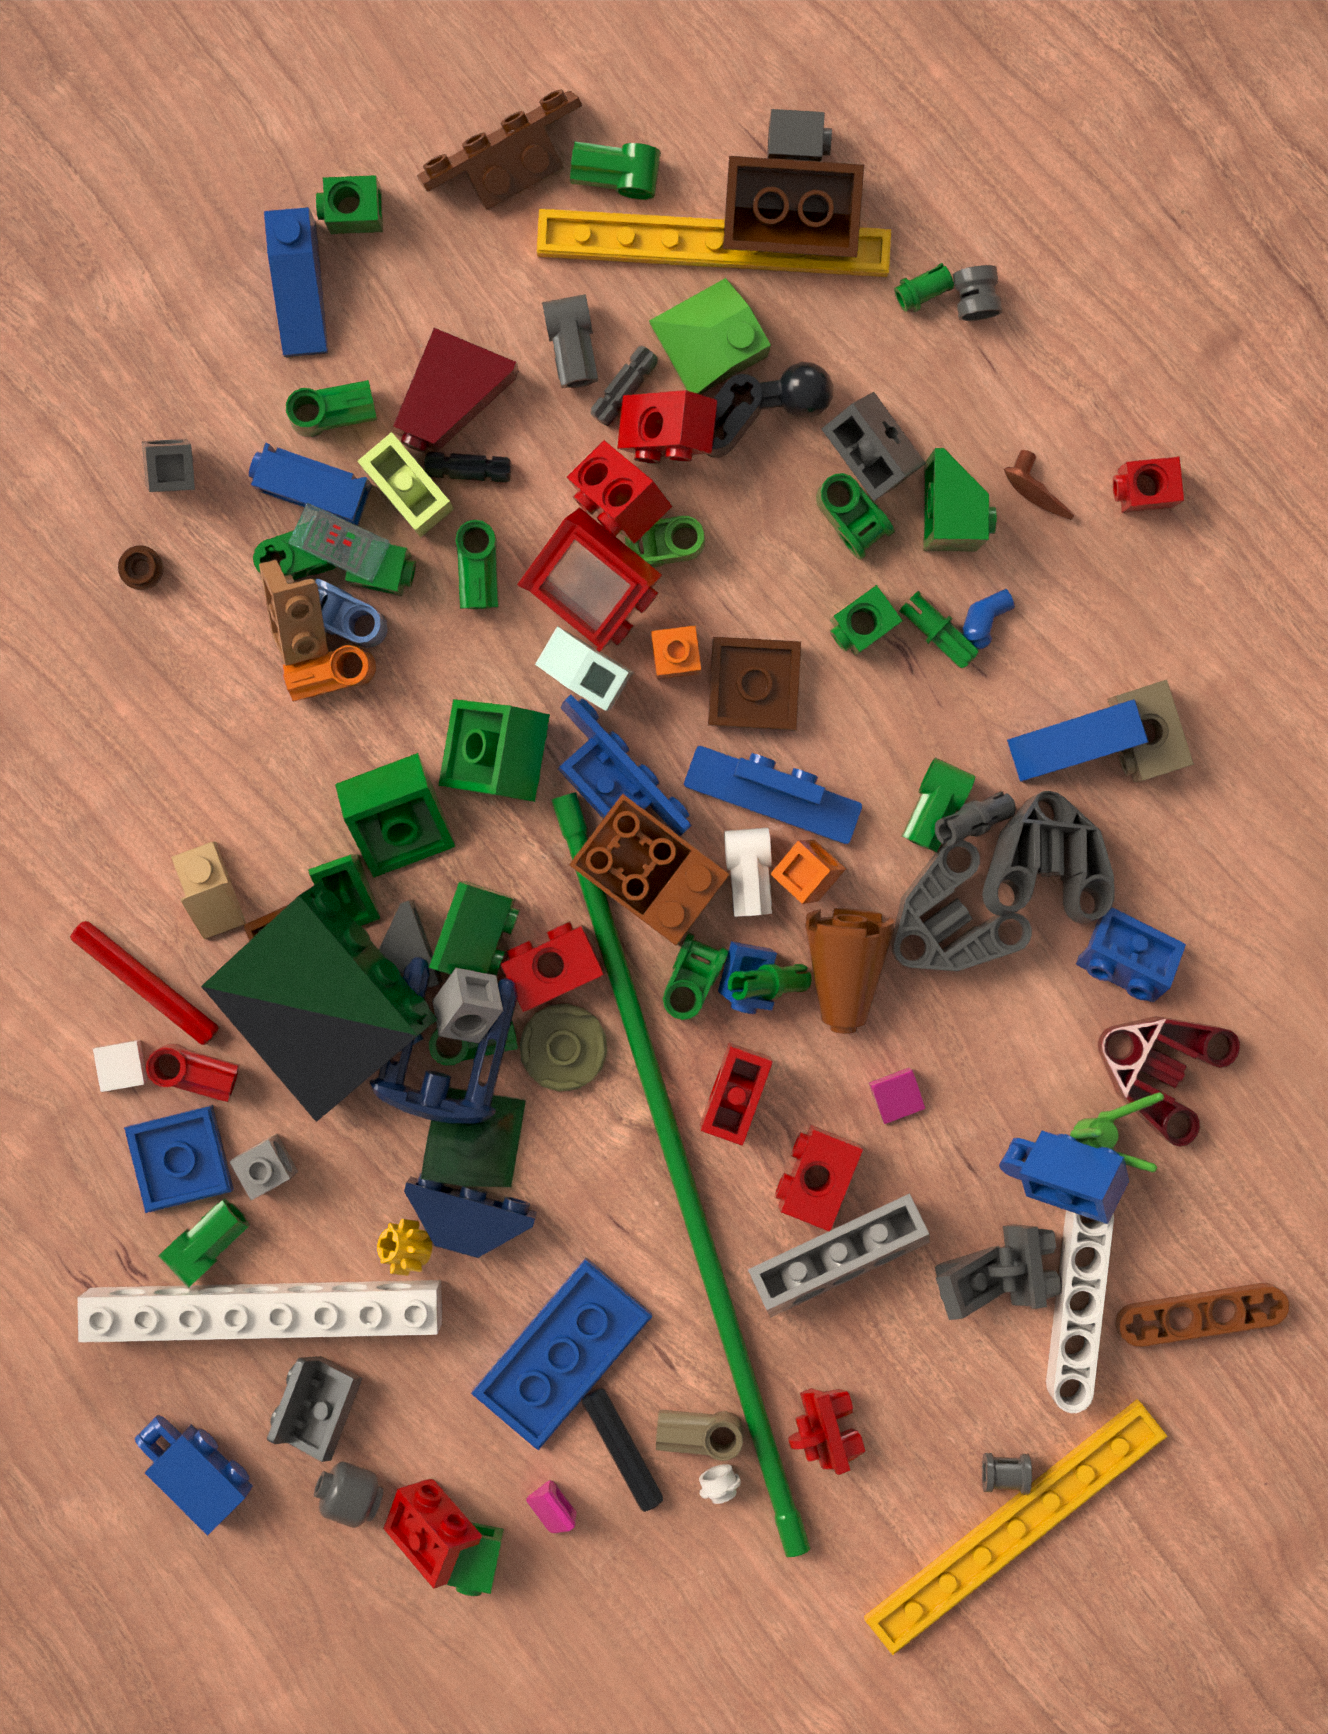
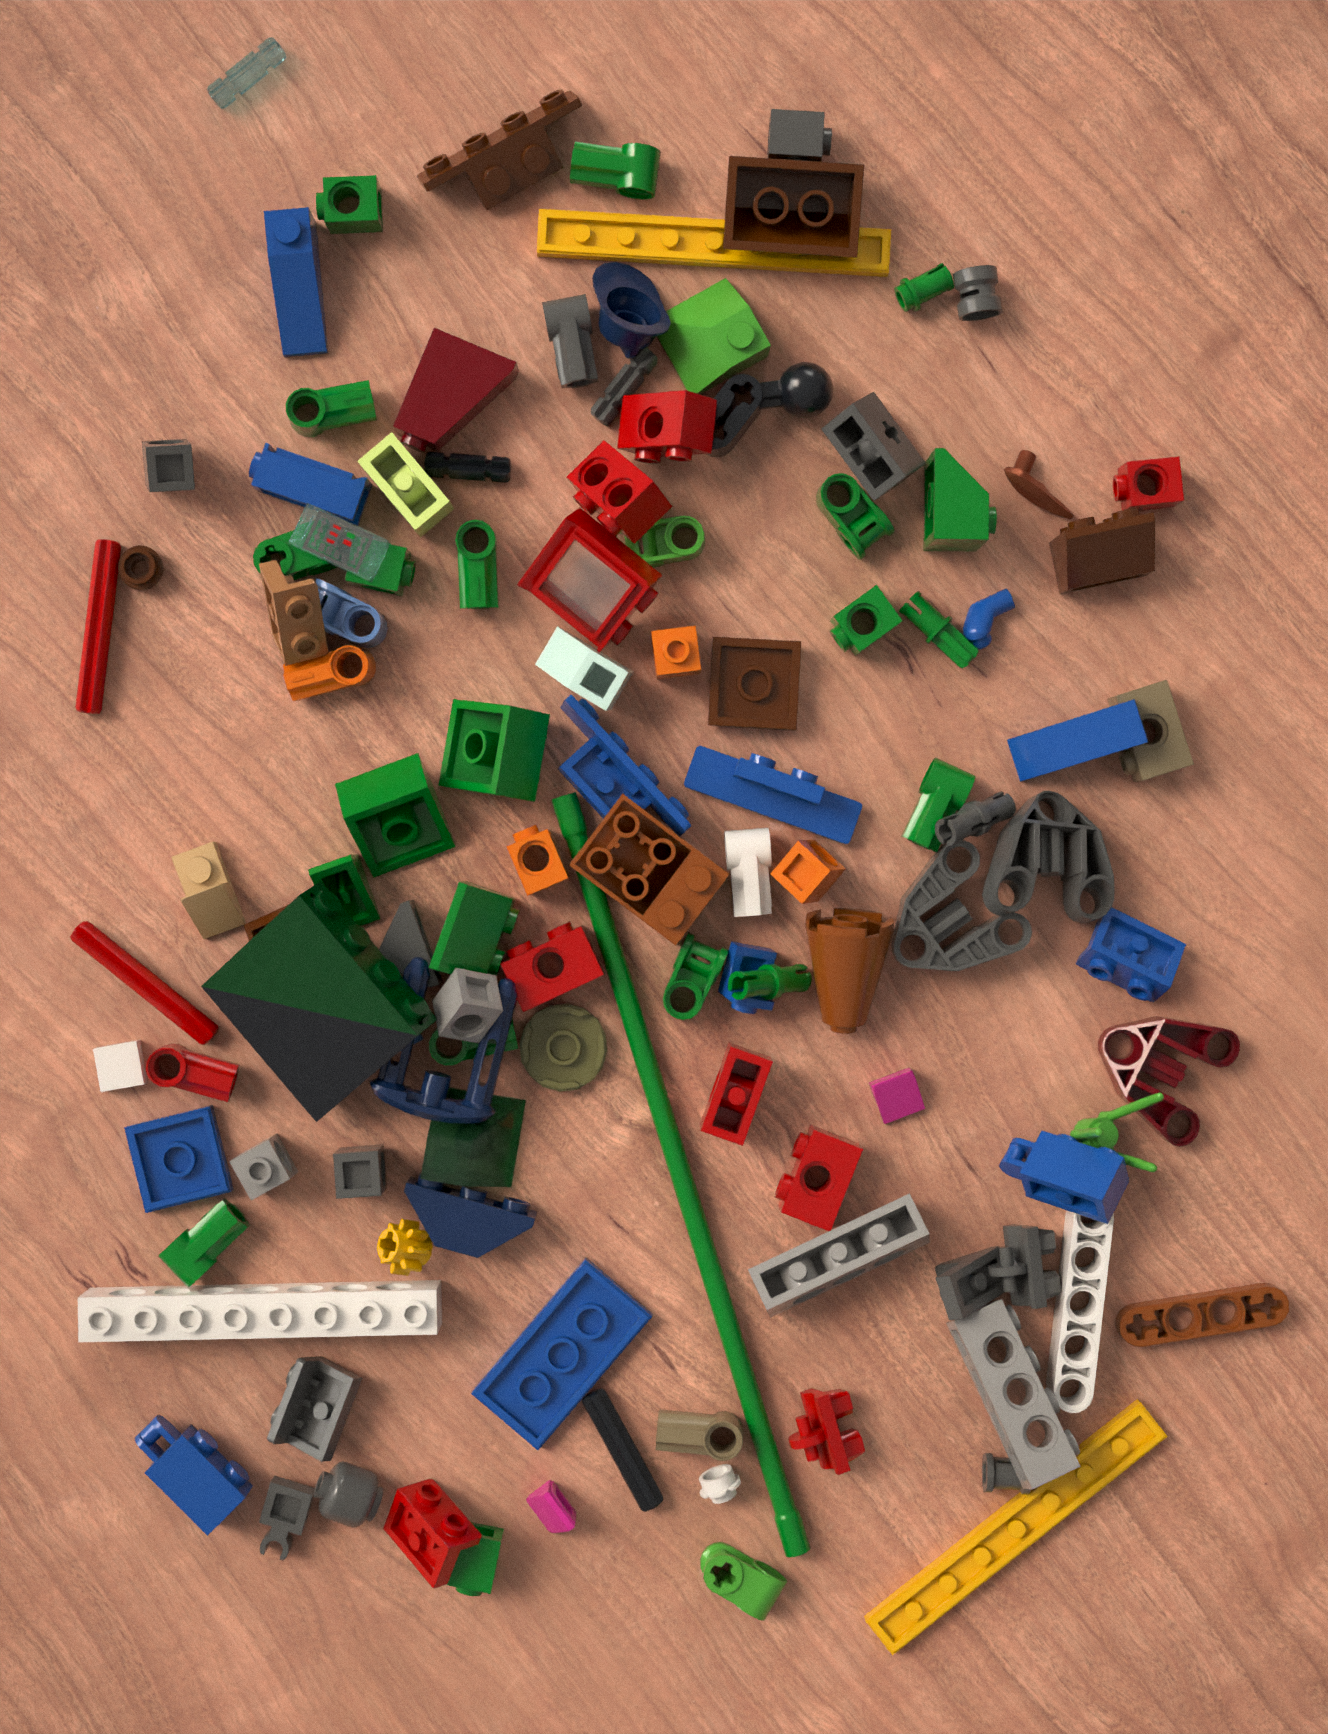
(98, 626): none -> red axle
(246, 73): none -> clear light blue axle
(286, 1512): none -> dark grey plate
(360, 1171): none -> dark grey brick
(537, 880): none -> orange brick
(629, 307): none -> dark blue piece
(747, 1583): none -> bright green piece
(1059, 1449): none -> light grey brick
(1104, 552): none -> reddish brown slope

